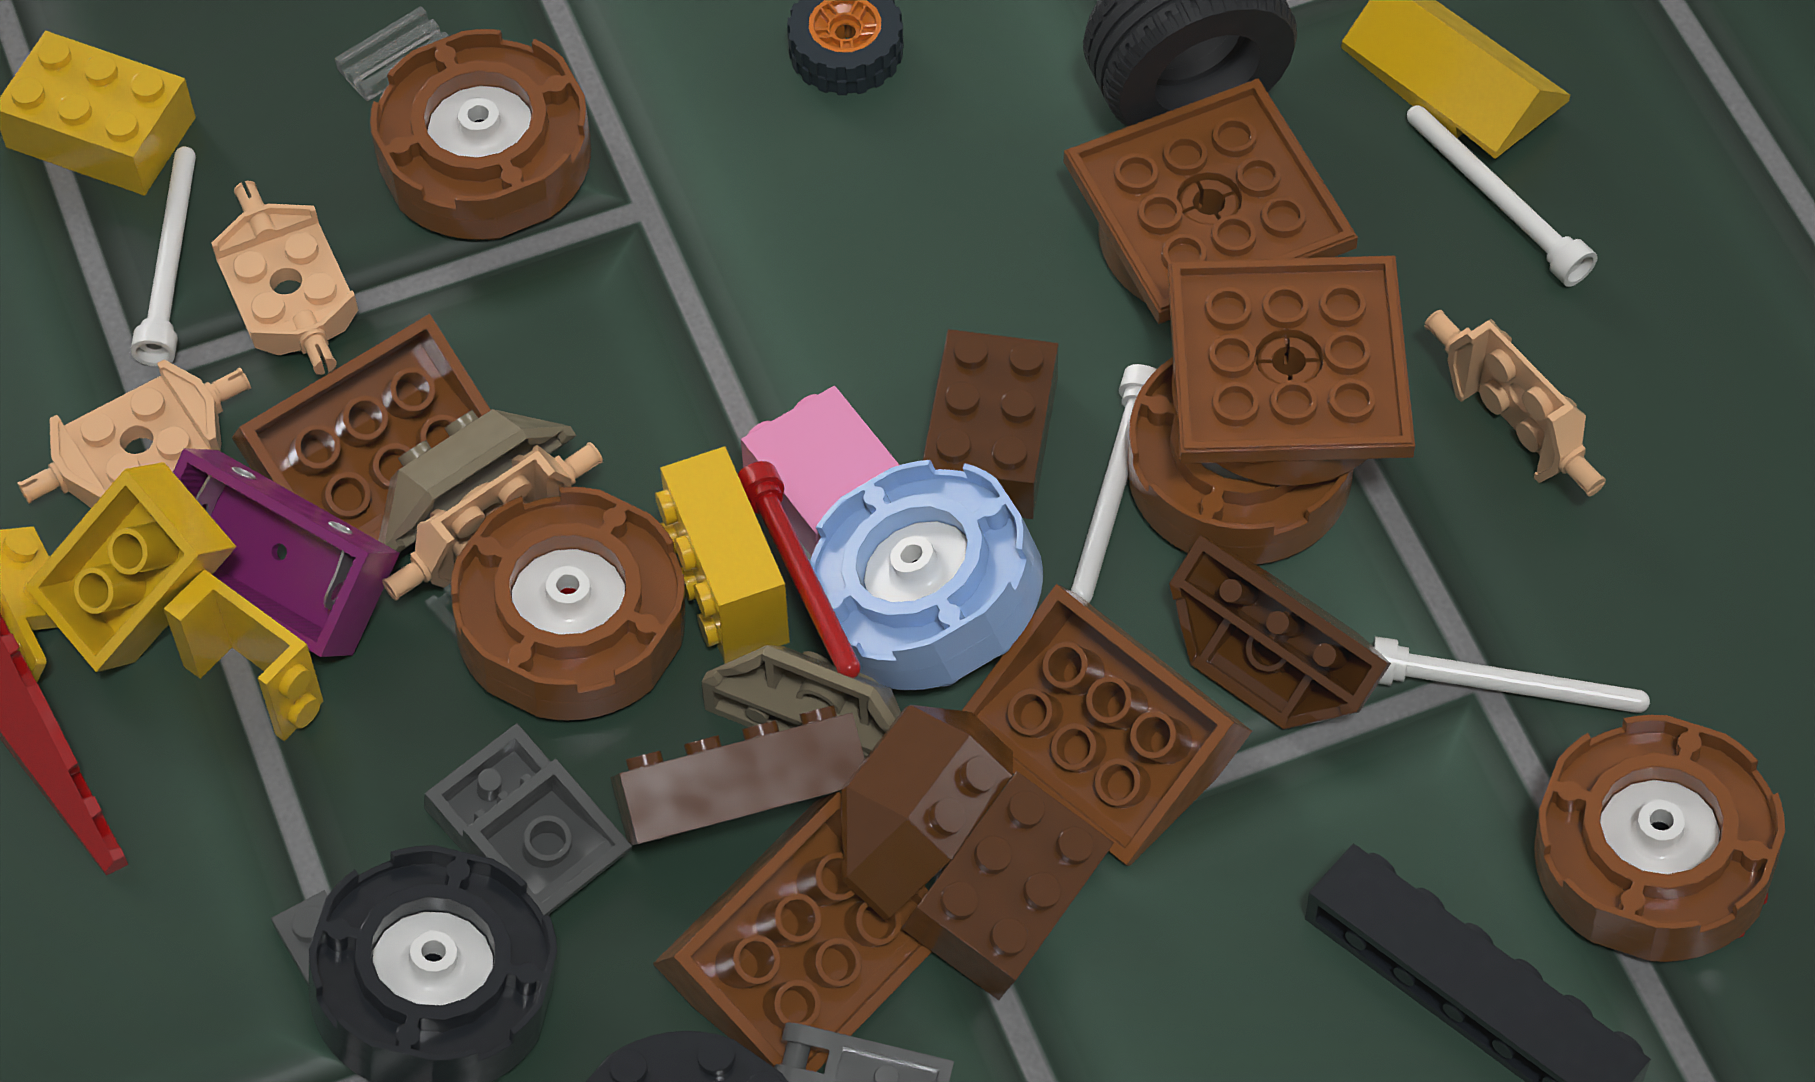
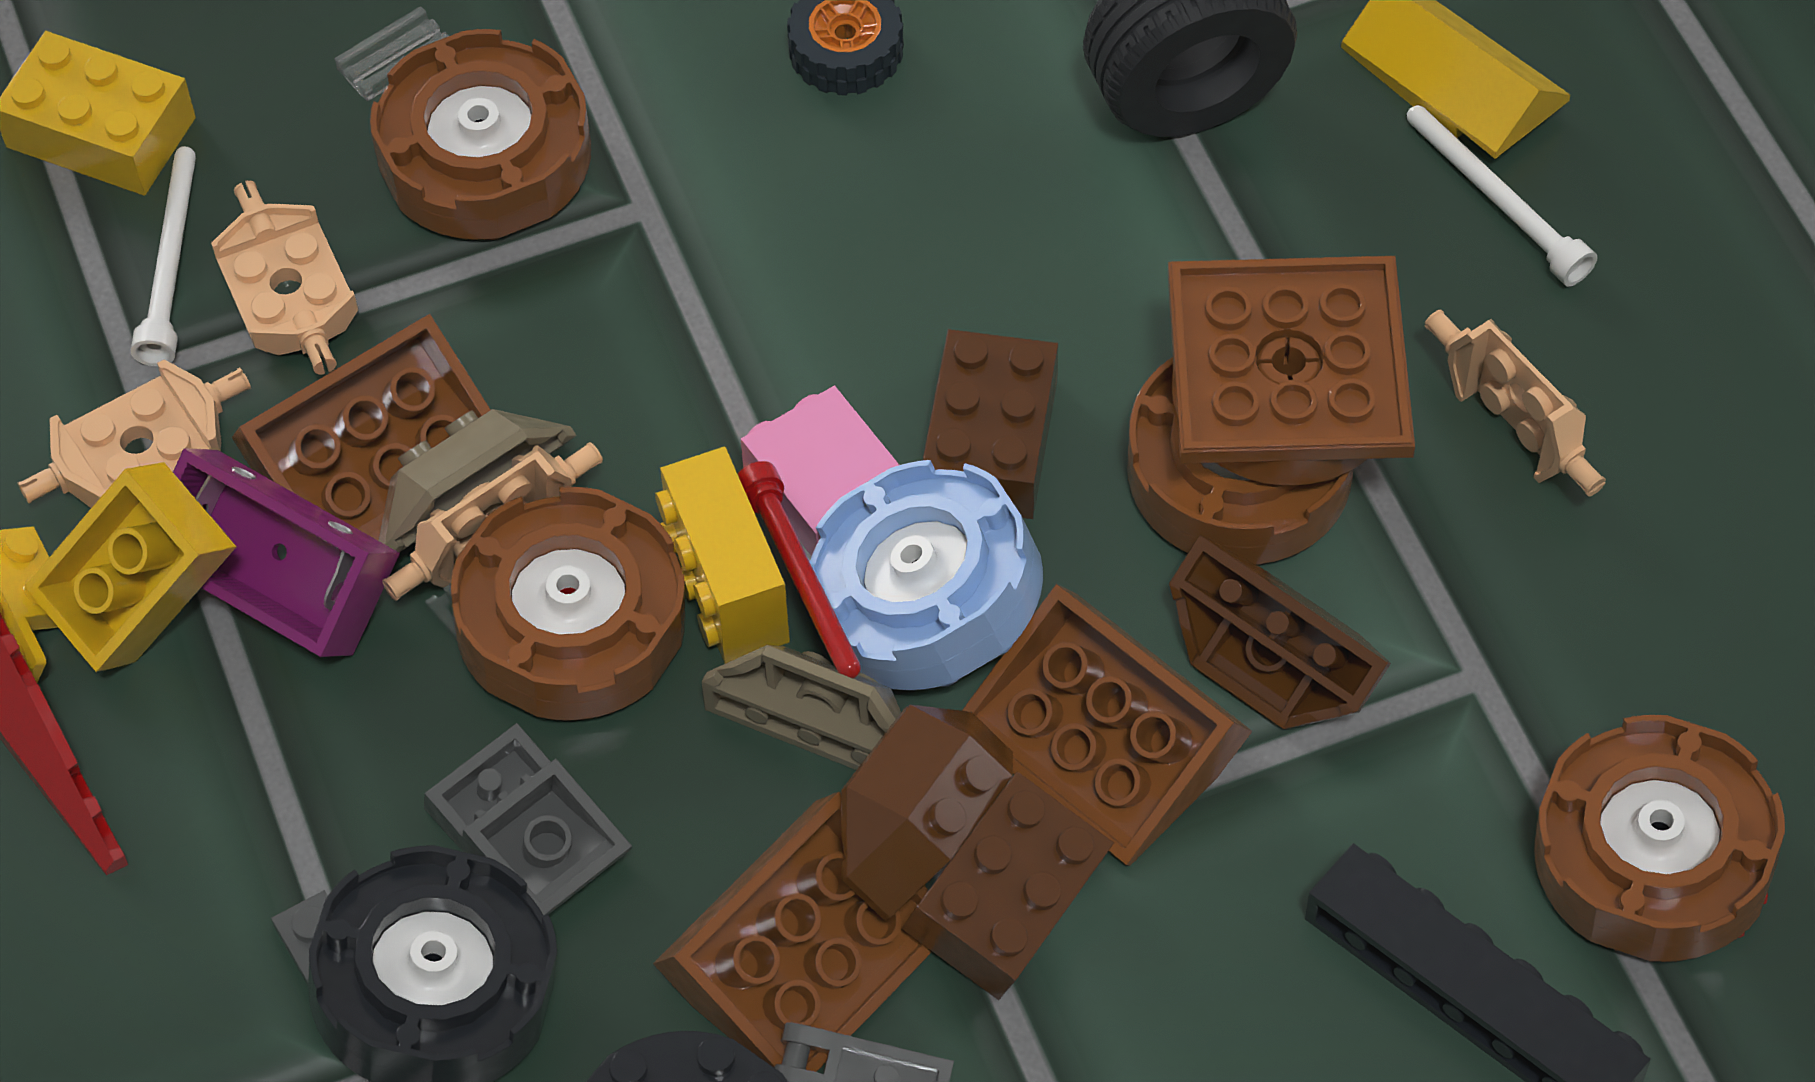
(214, 618): yellow panel -> none
(737, 778): reddish brown wedge -> none
(1111, 490): white piece -> none
(1205, 187): dark orange piece -> none
(1505, 680): white piece -> none

